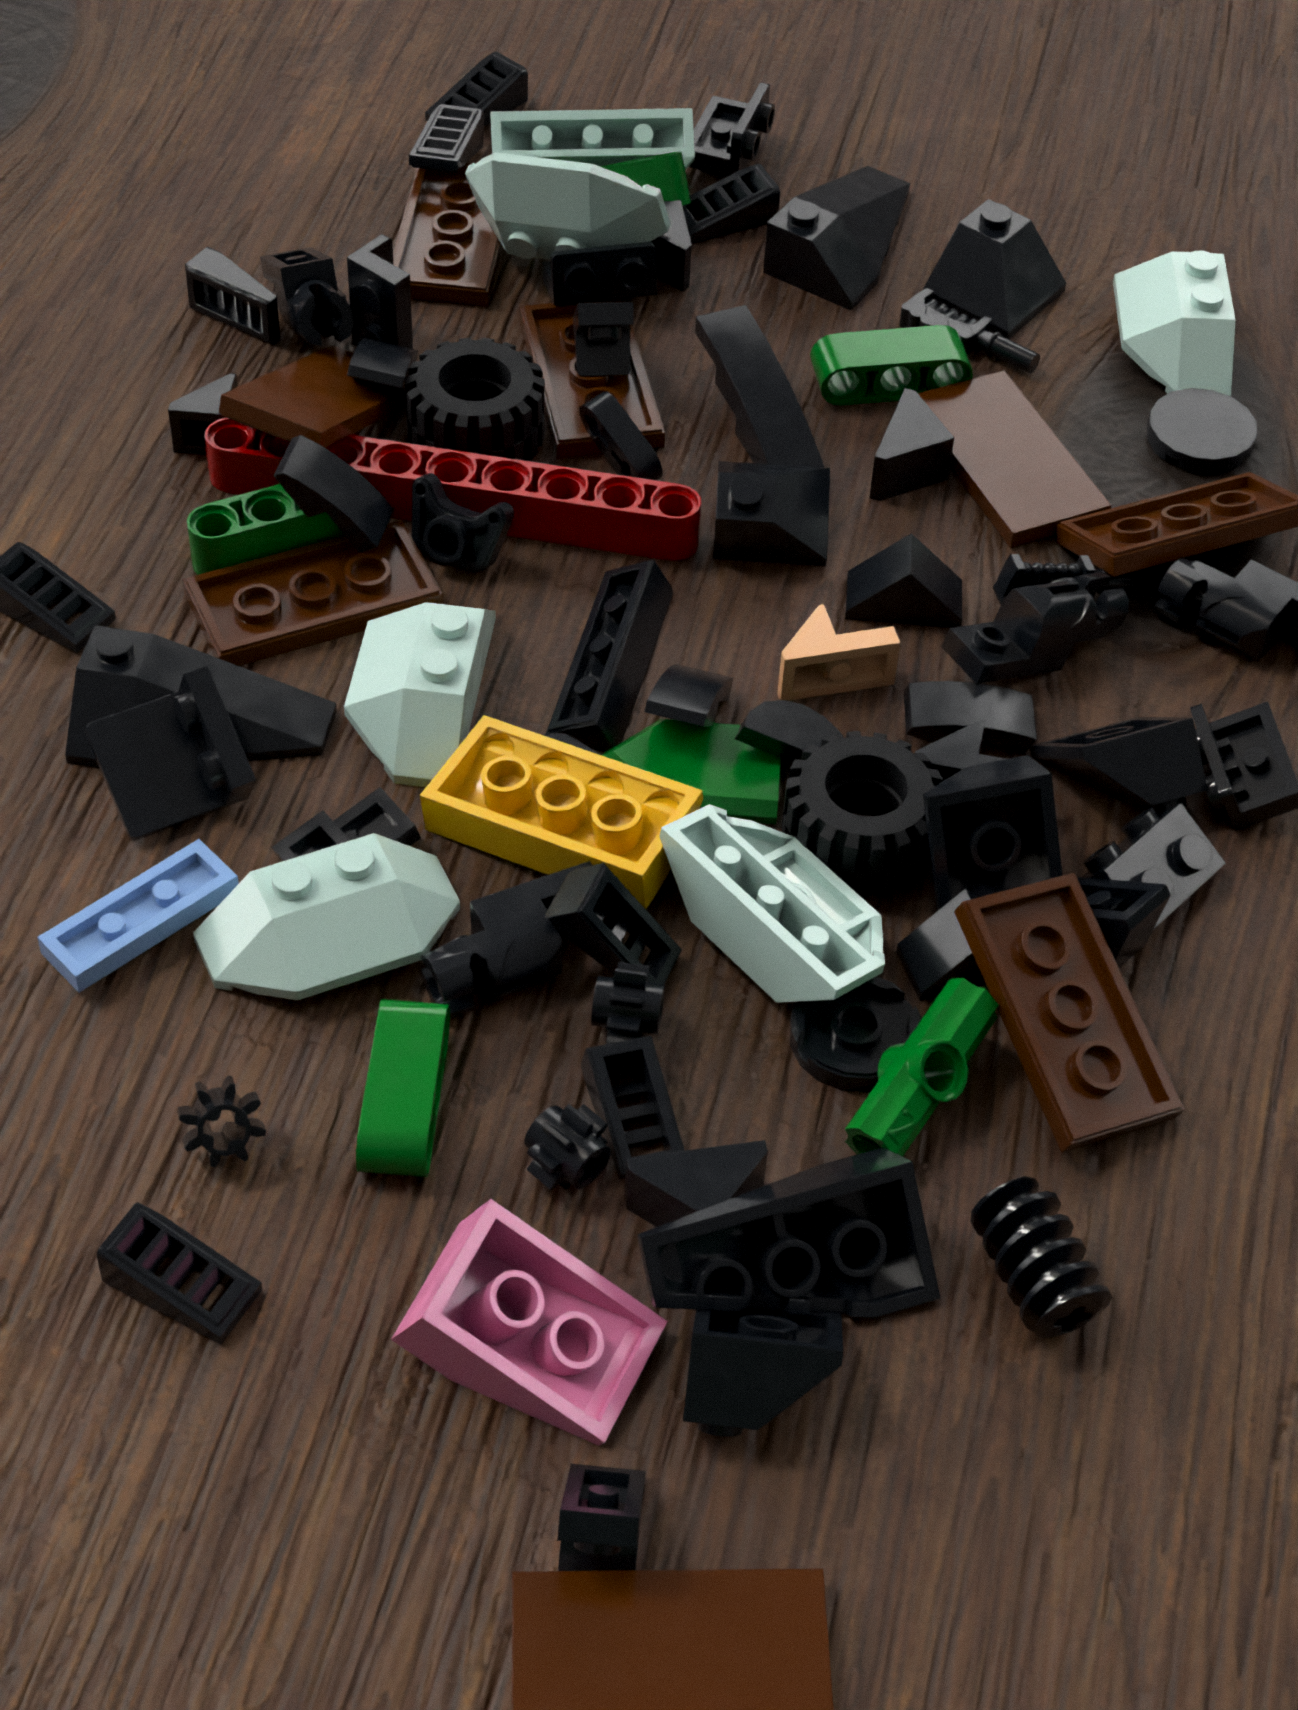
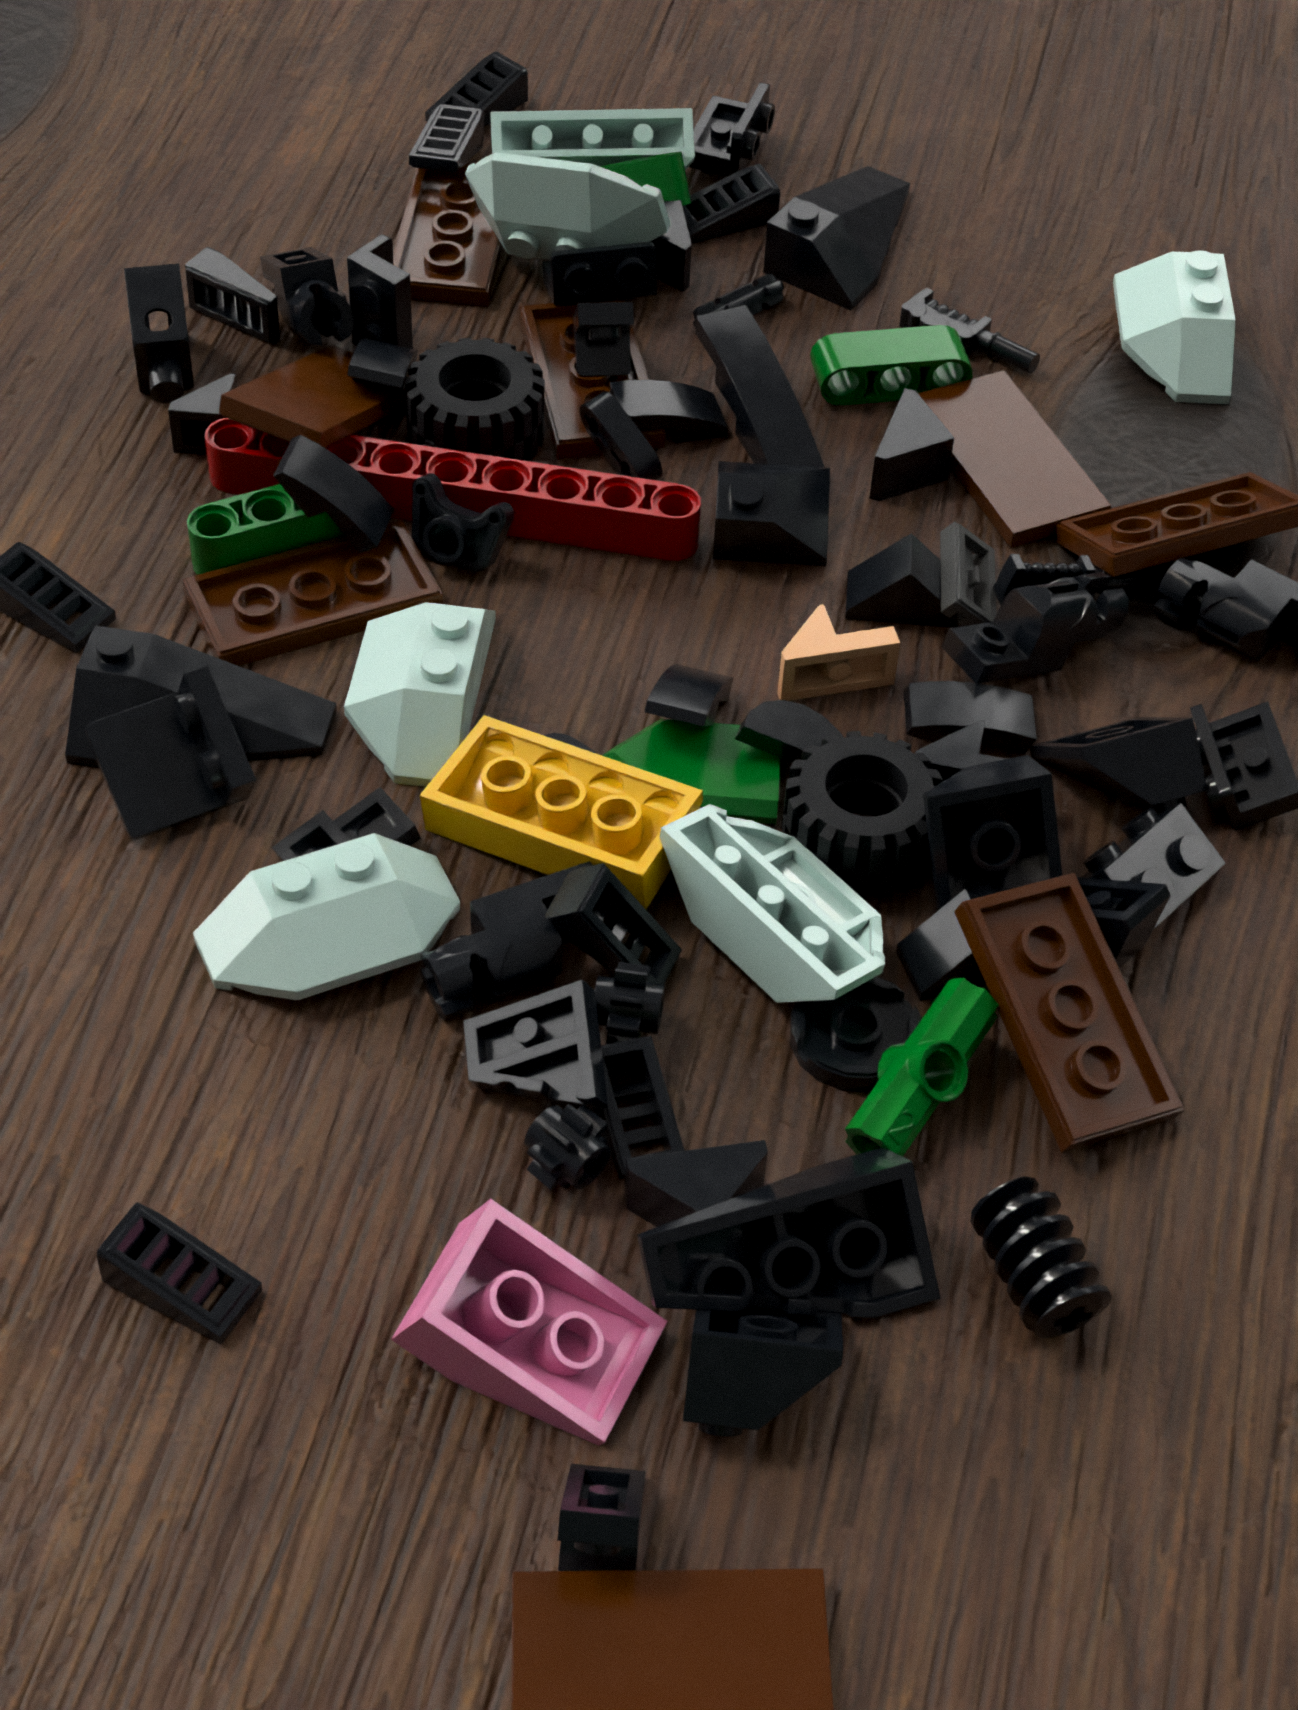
(137, 915): light blue plate -> none
(164, 355): none -> black torso
(233, 1134): black gear -> none
(403, 1088): green beam -> none
(540, 1048): none -> black wing
(612, 656): black slope -> none
(682, 408): none -> black slope
(765, 293): none -> black axle
(966, 576): none -> dark grey tile
(996, 269): black slope -> none
(1202, 430): tile -> none

